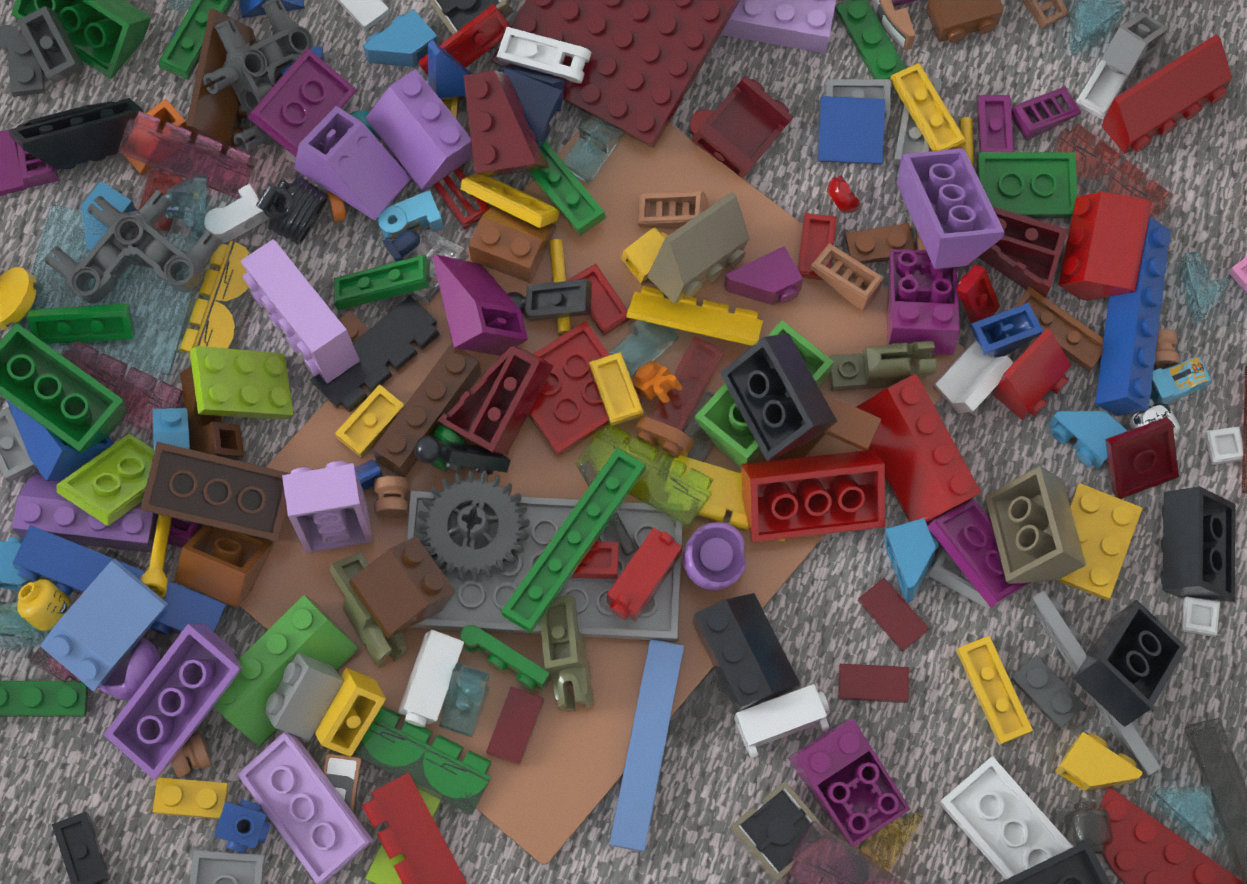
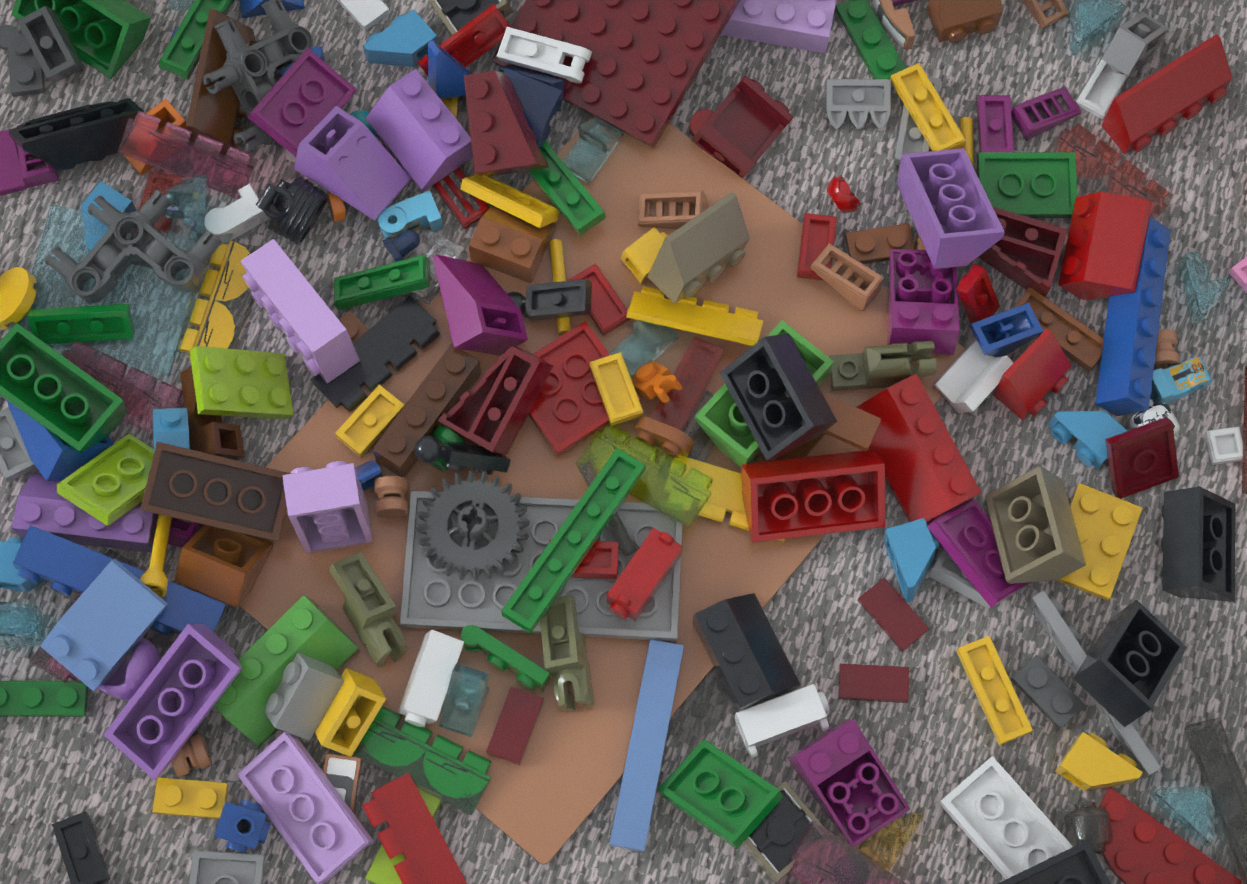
(42, 604): yellow head -> none
(402, 587): reddish brown slope -> none
(715, 556): medium lavender piece -> none
(720, 793): none -> green plate
(766, 278): magenta slope -> none
(851, 130): blue tile -> none
(1200, 616): white tile -> none

